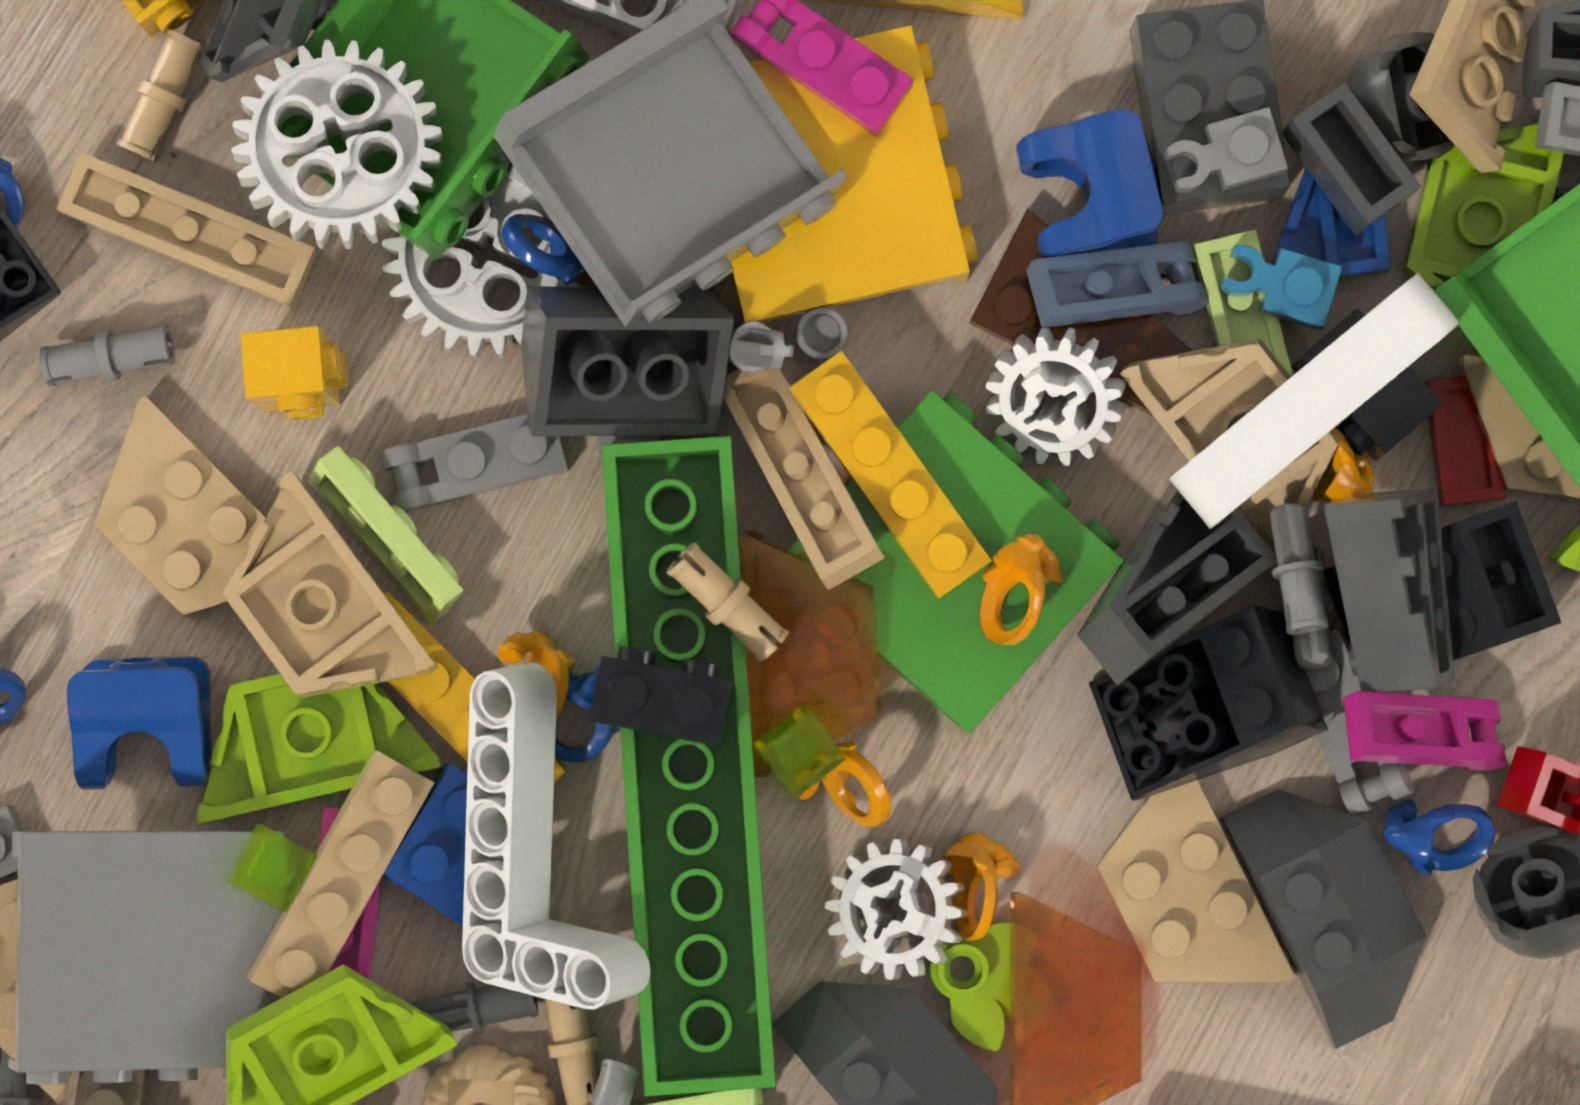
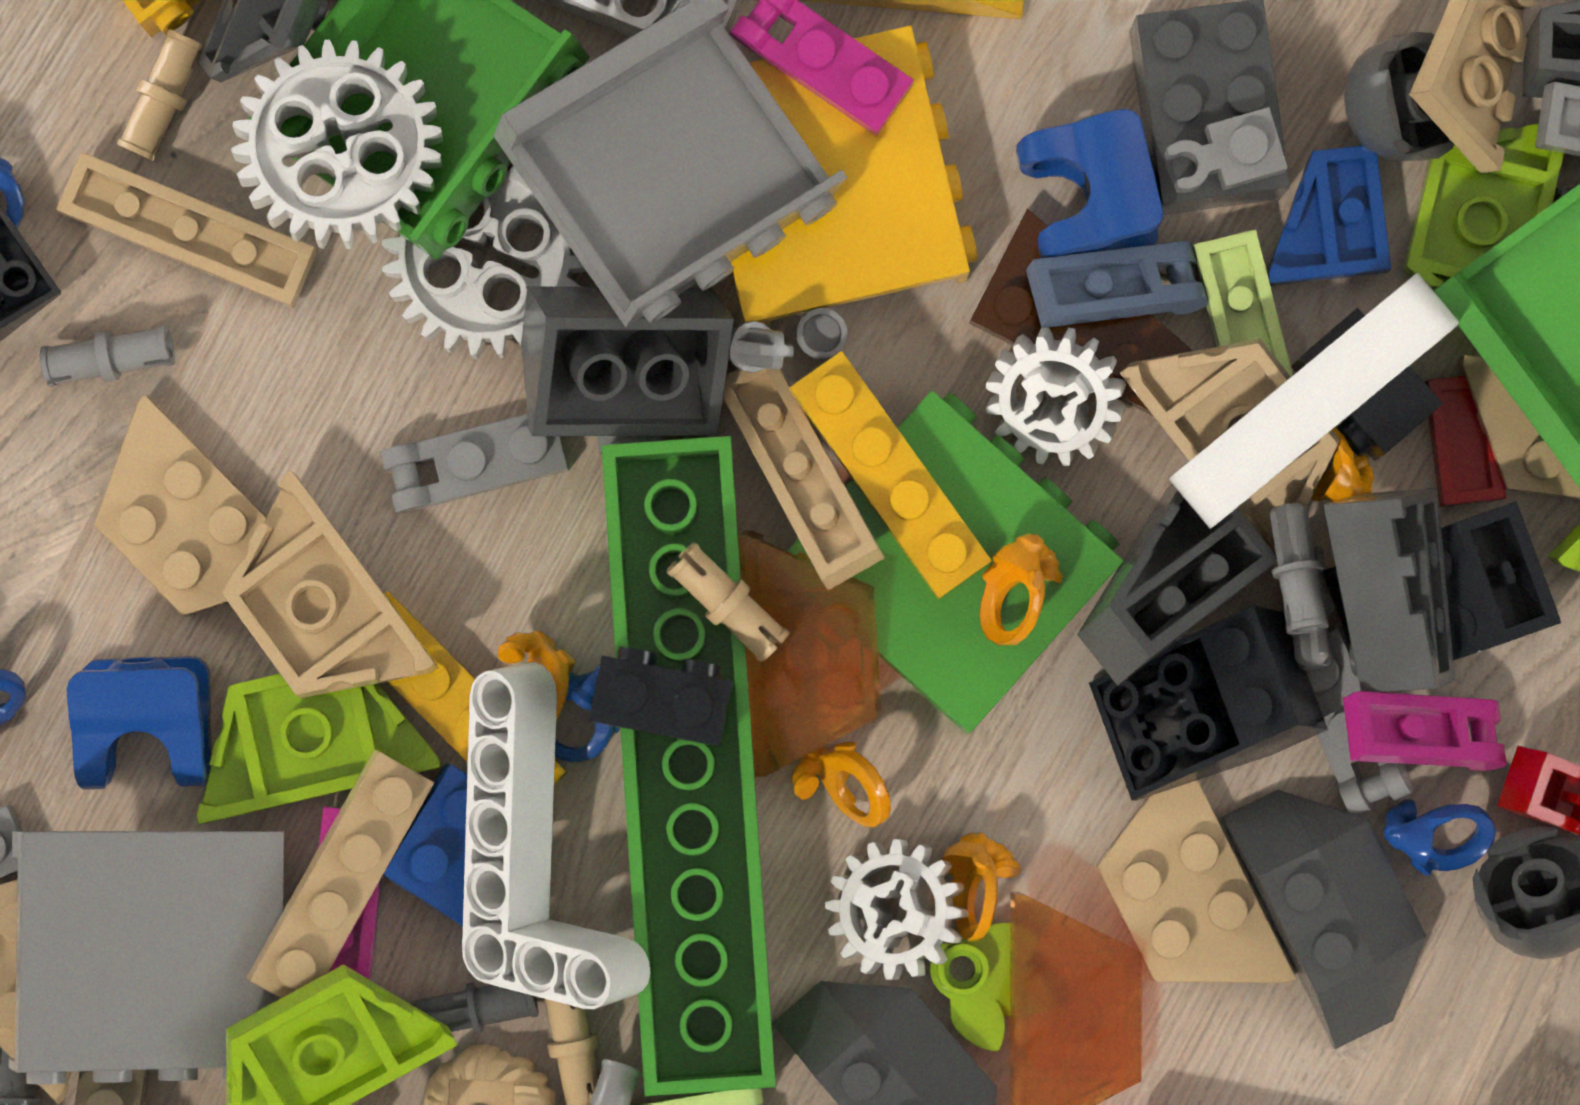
(271, 868): clear neon green plate -> none
(293, 371): yellow brick -> none
(386, 533): yellowish green plate -> none
(559, 263): blue piece -> none
(799, 751): clear neon green plate -> none
(1293, 287): dark azure plate -> none
(1350, 159): dark grey piece -> none

